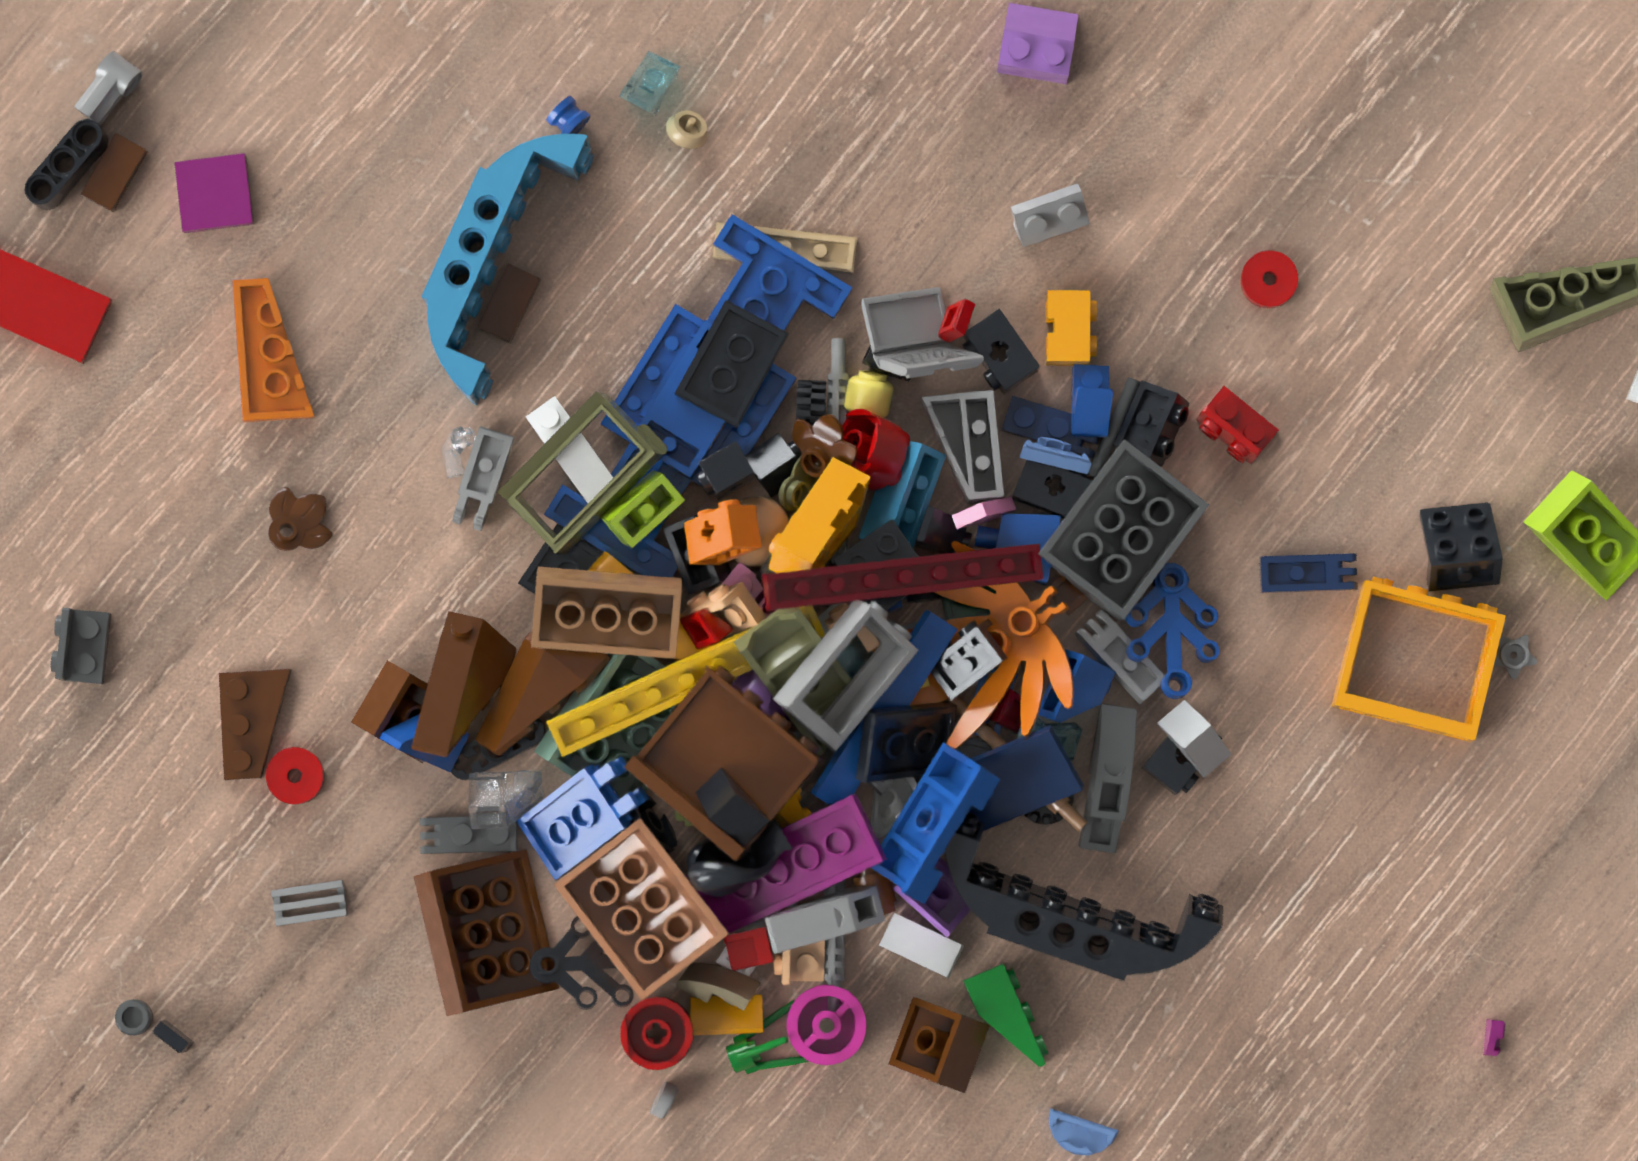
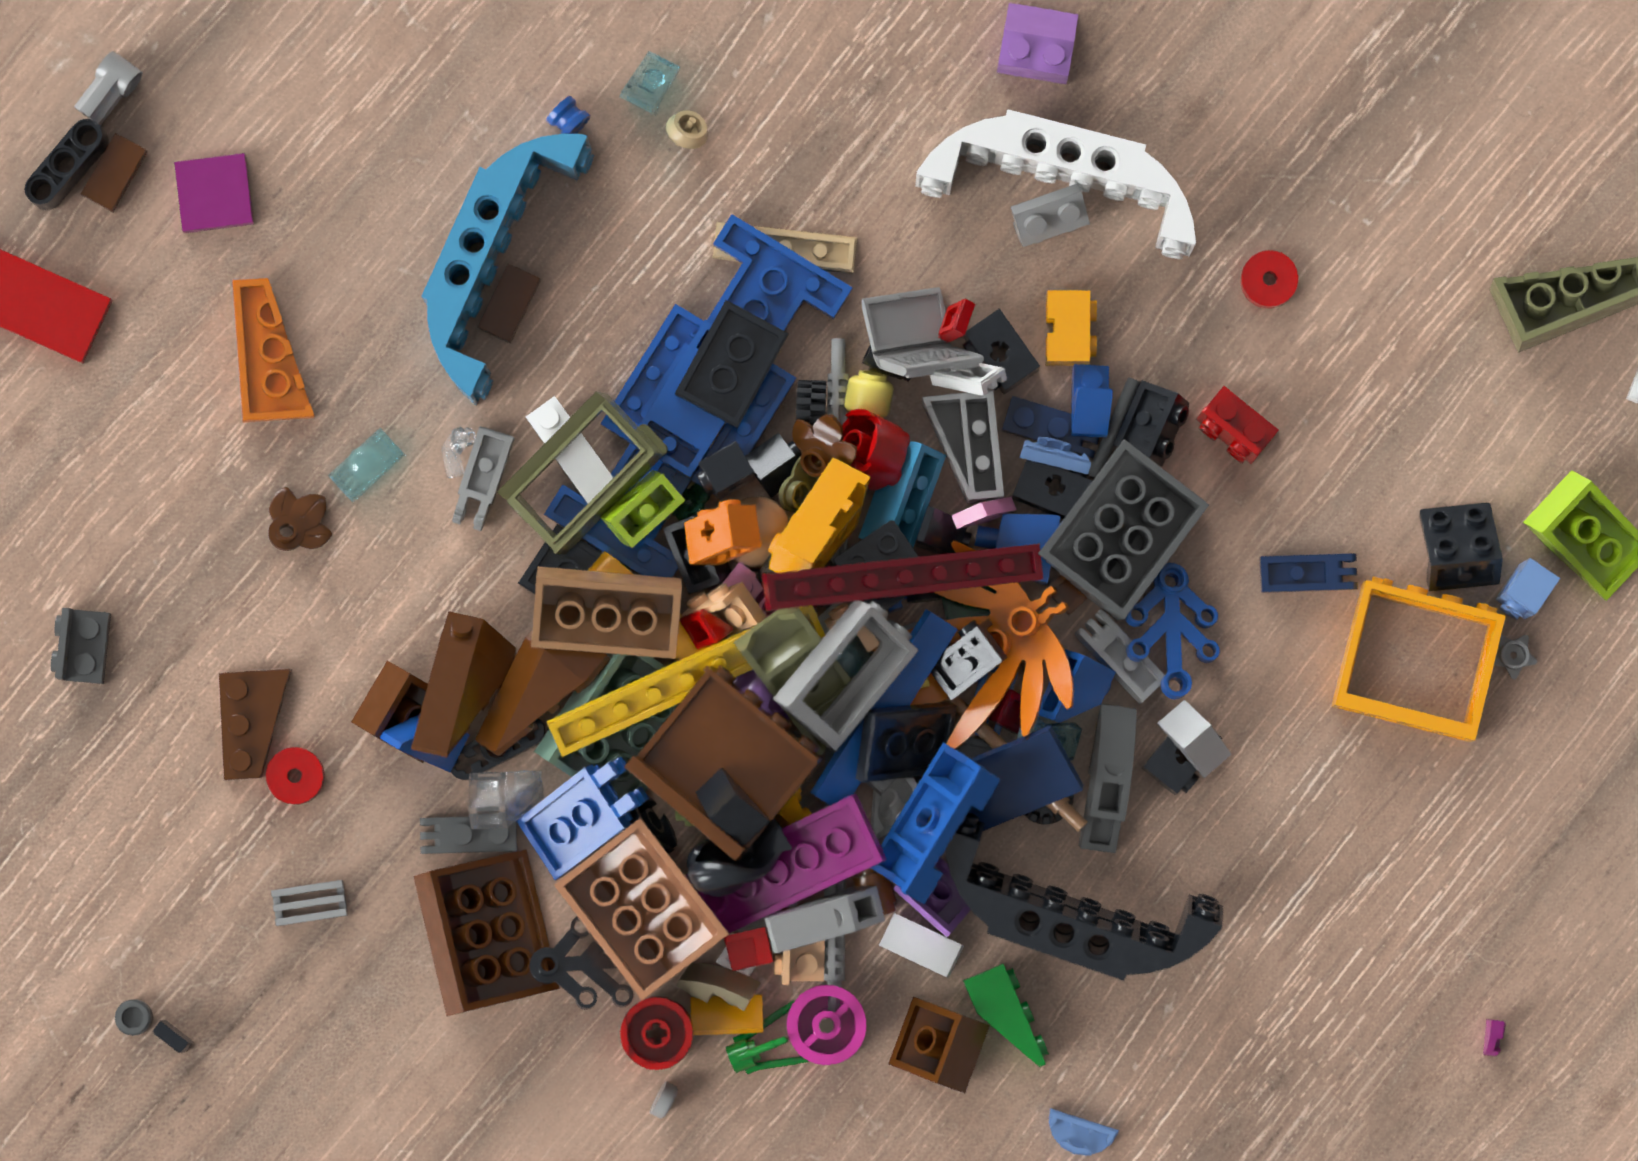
(366, 465): none -> clear light blue tile
(695, 501): none -> clear green plant
(970, 380): none -> white tile
(1131, 175): none -> white slope
(1526, 590): none -> medium blue brick

